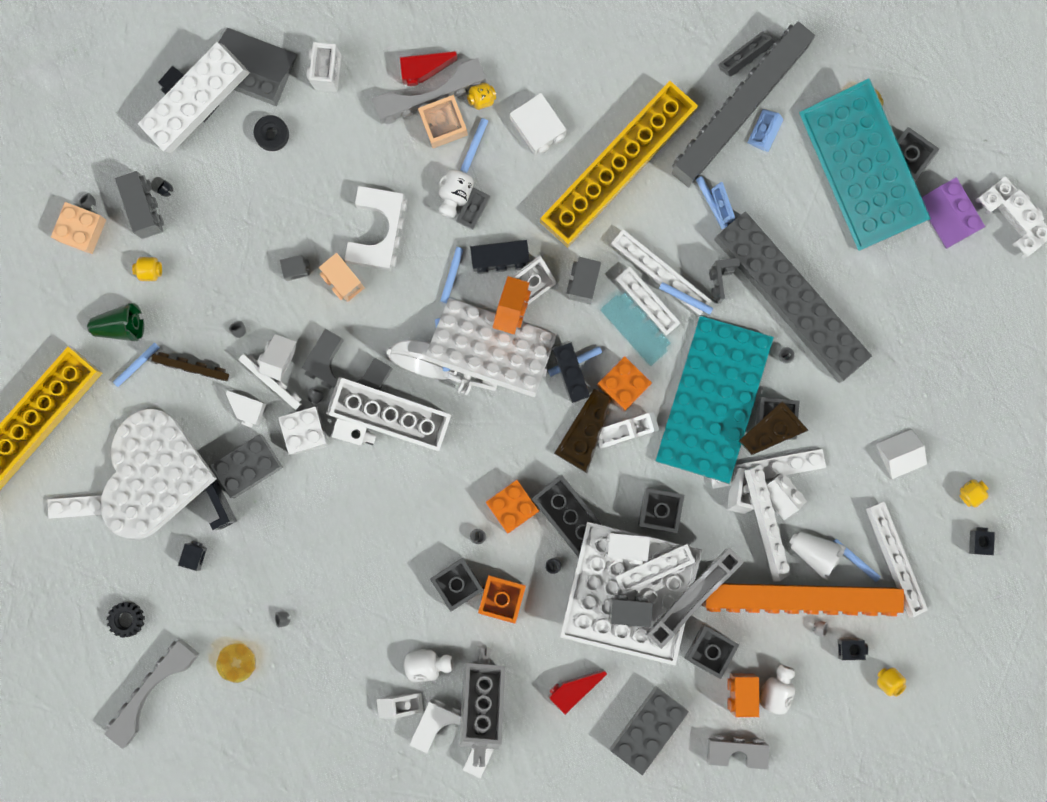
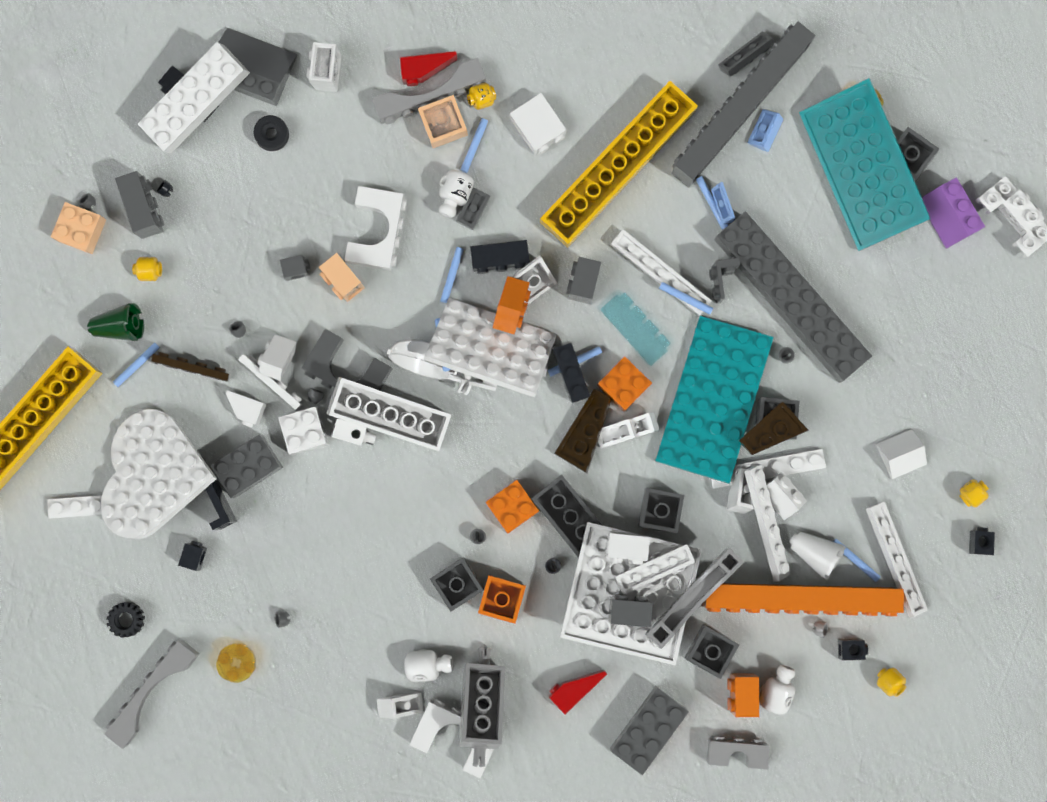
(647, 301): white plate -> none

